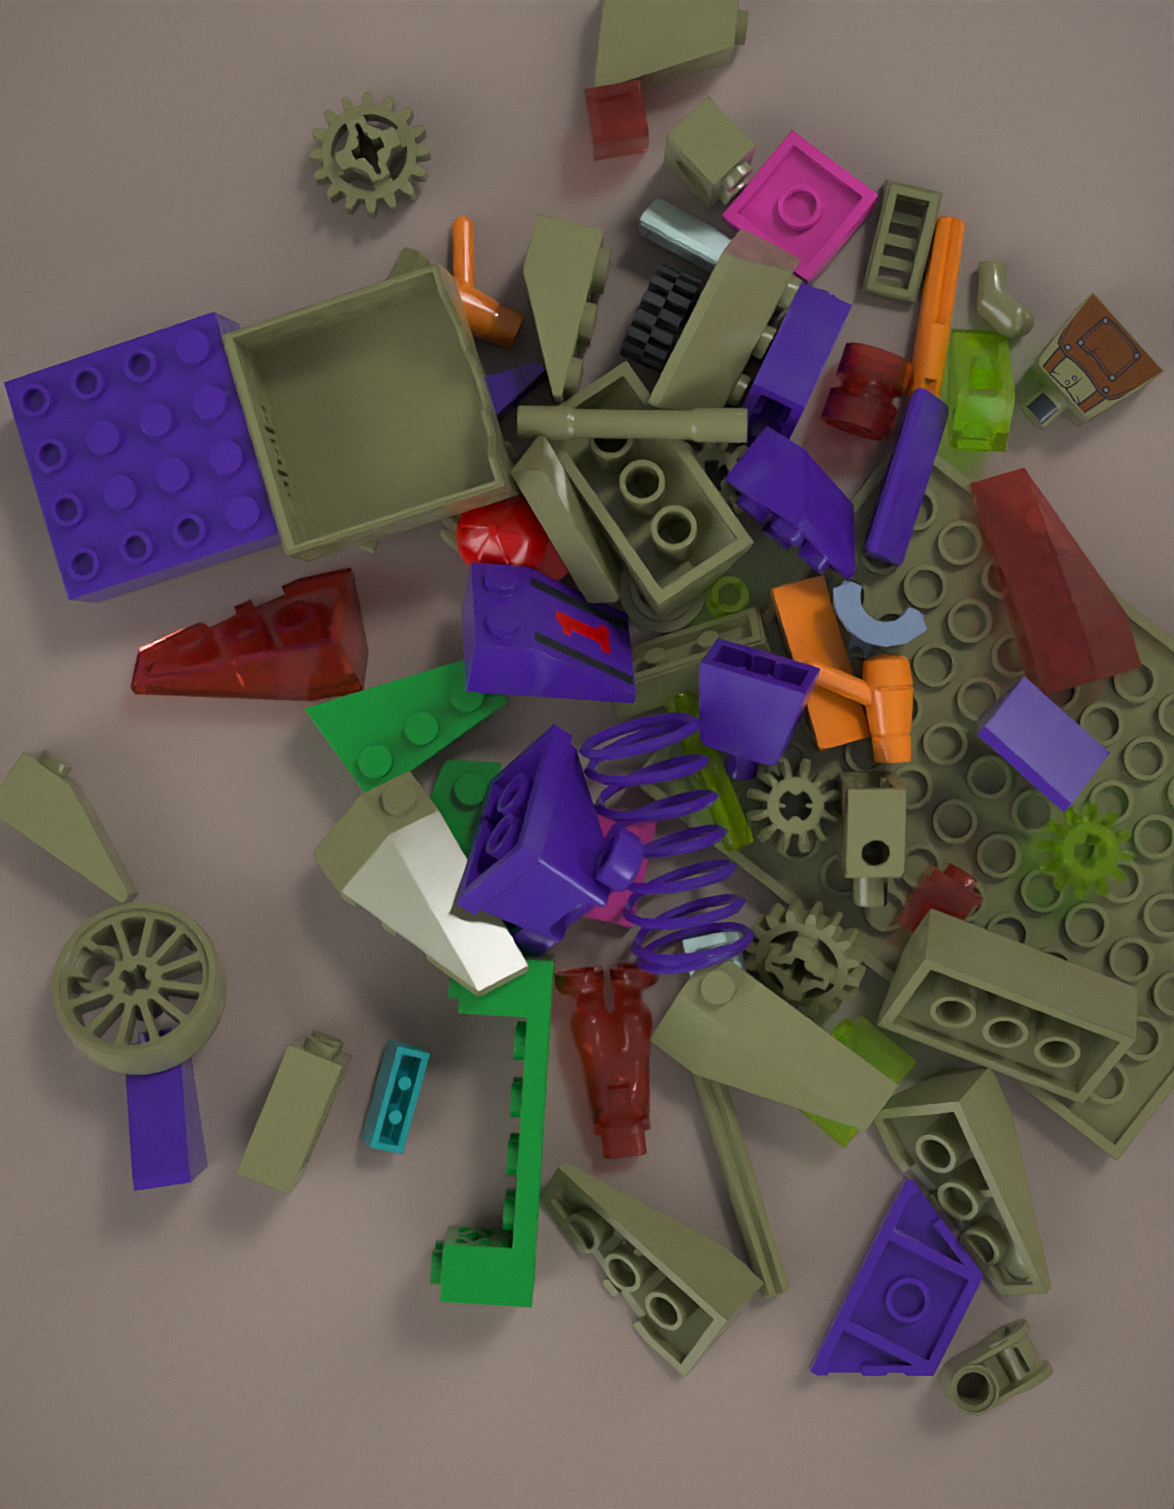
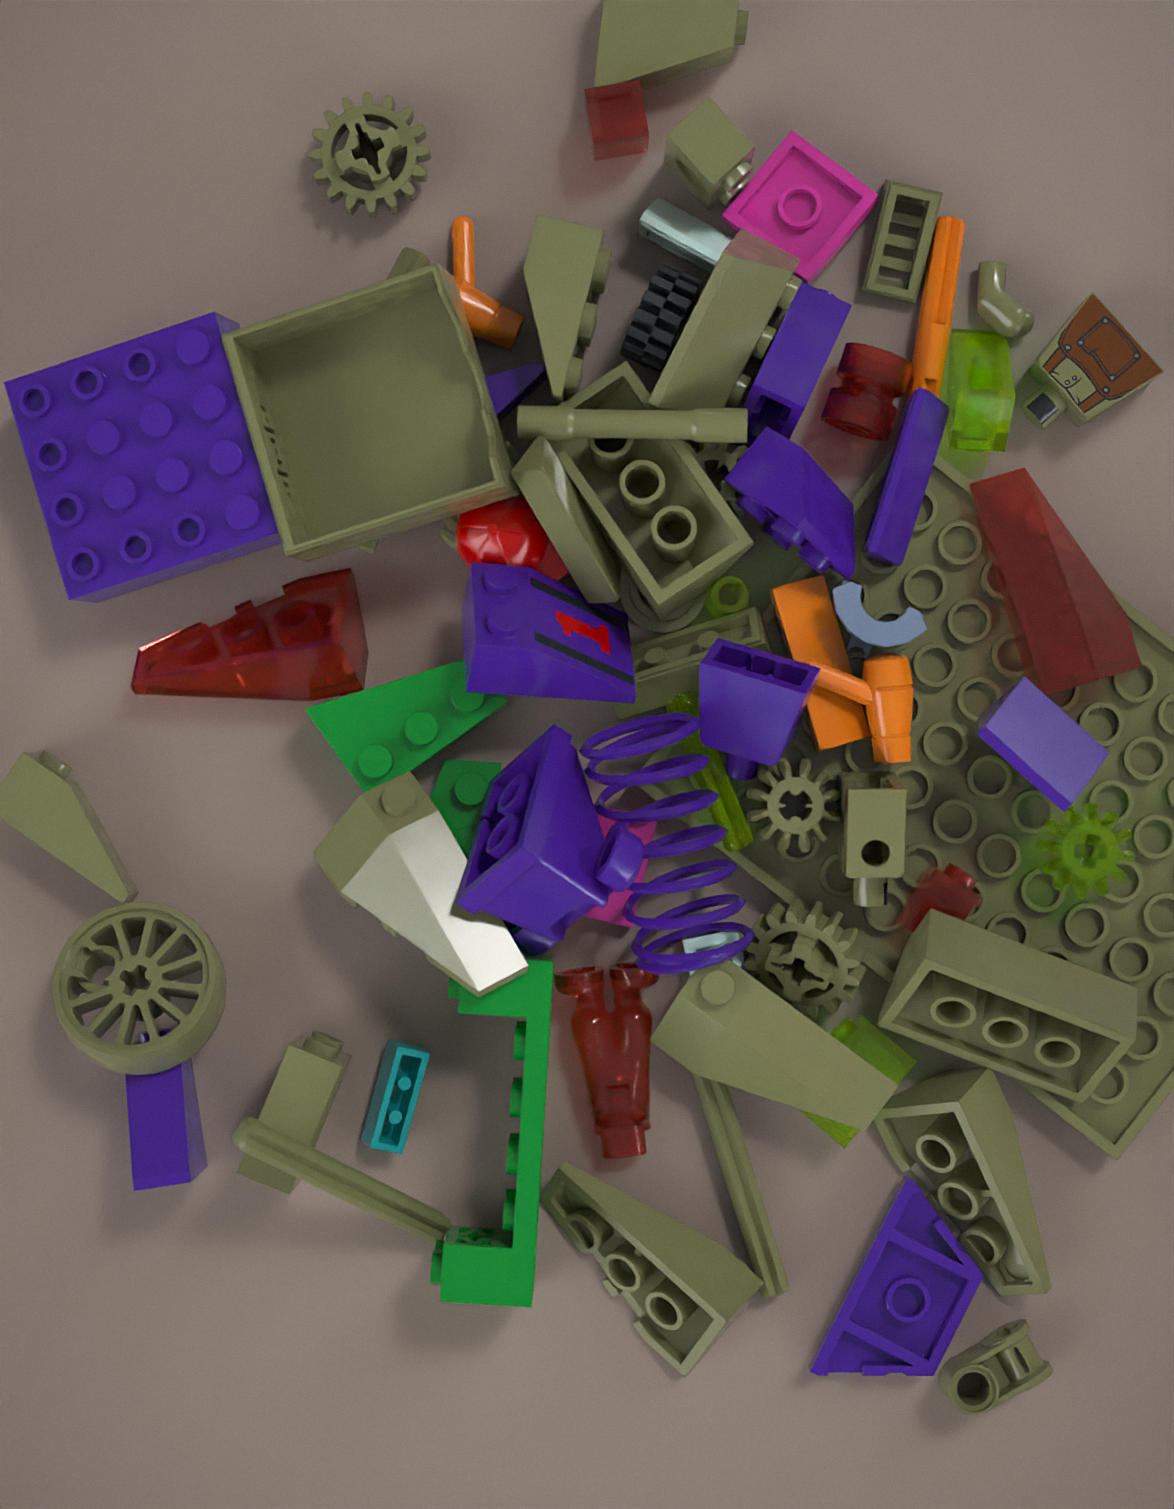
(340, 1180): none -> olive axle

